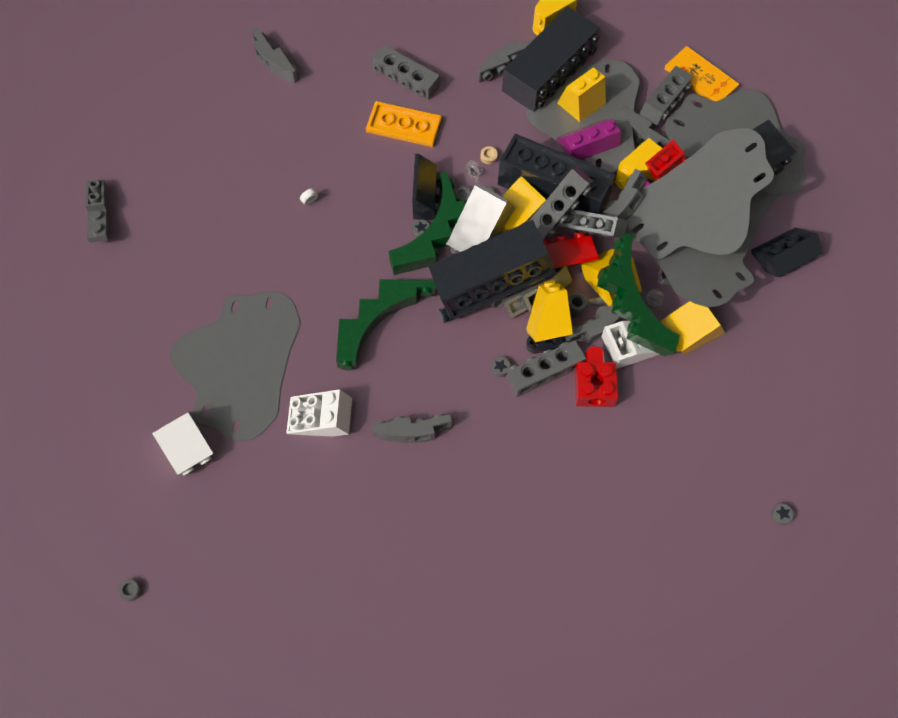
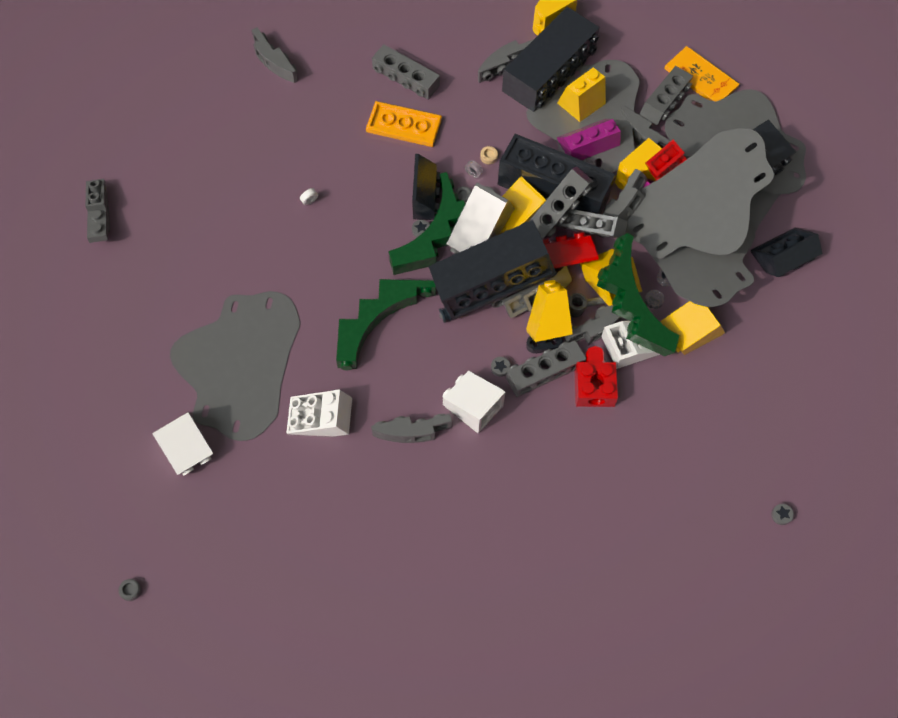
(474, 400): none -> white slope

